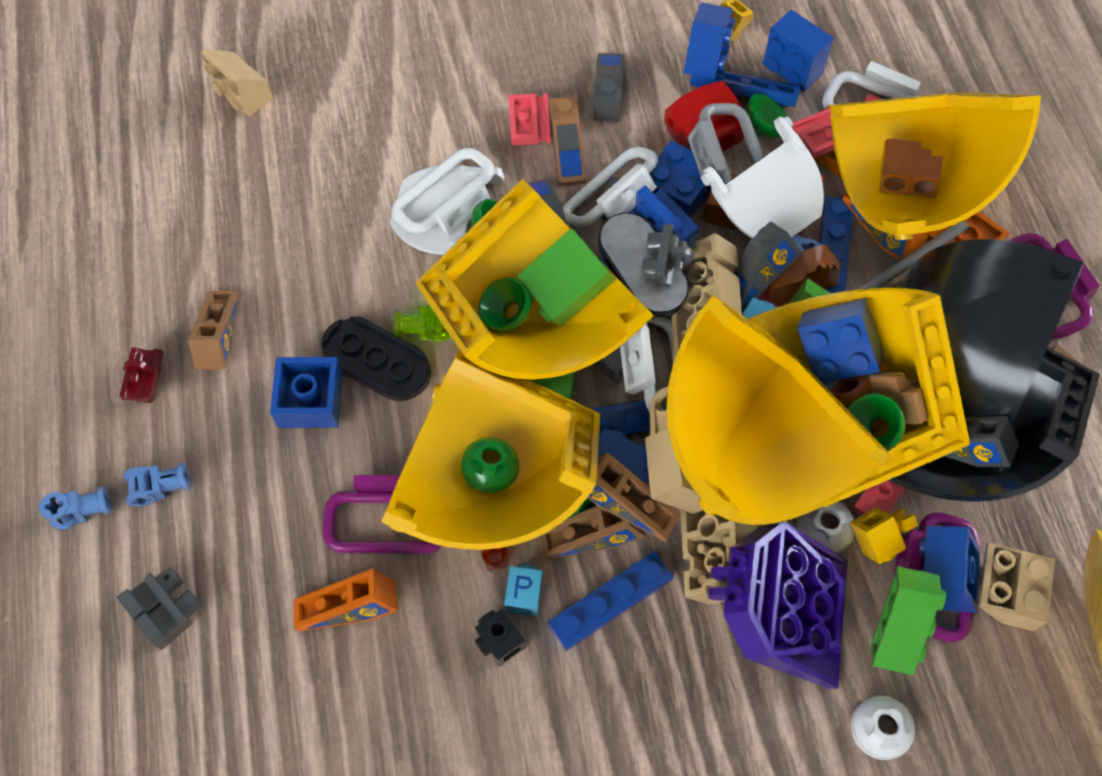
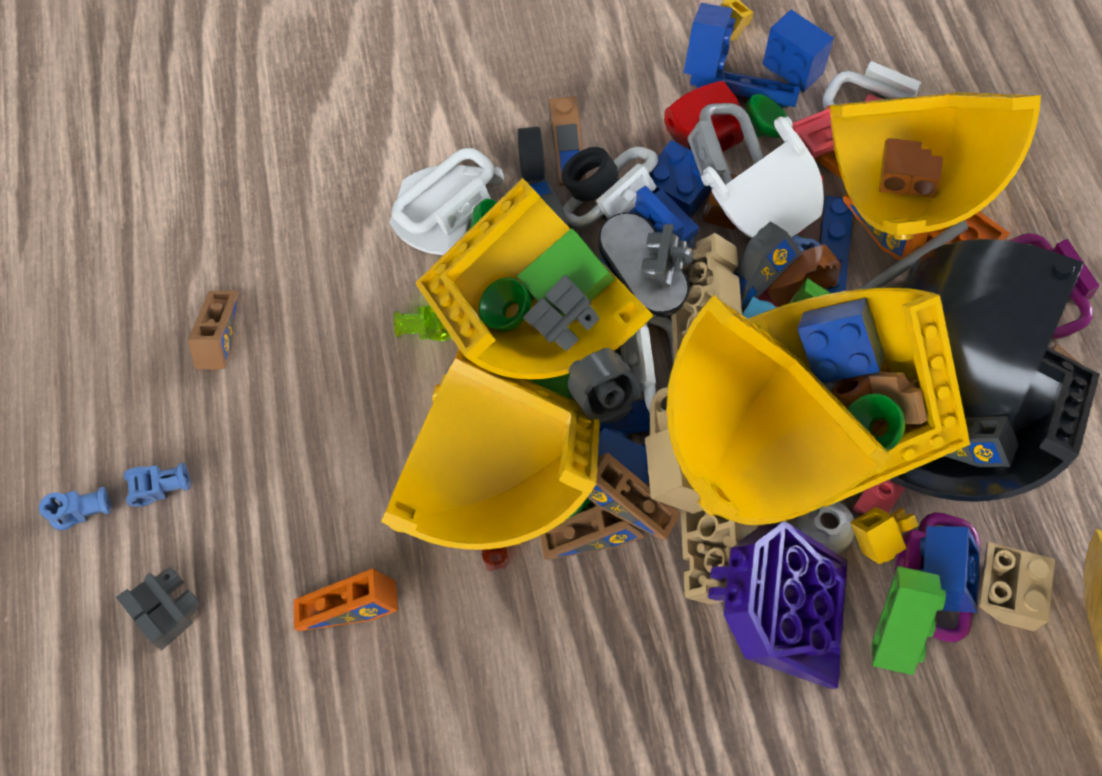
(141, 375): dark red hips -> none
(236, 81): tan slope -> none
(307, 392): blue brick -> none
(368, 490): magenta bar -> none
(377, 358): black tile -> none
(486, 476): green piece -> none
(498, 637): black brick -> none
(523, 590): medium azure brick -> none
(529, 119): coral plate -> none
(531, 153): none -> black tyre
(552, 322): none -> dark grey hips
(596, 184): none -> black tyre
(603, 386): none -> dark grey brick
(608, 87): dark grey slope -> none
(610, 600): blue plate -> none
(869, 736): white piece -> none

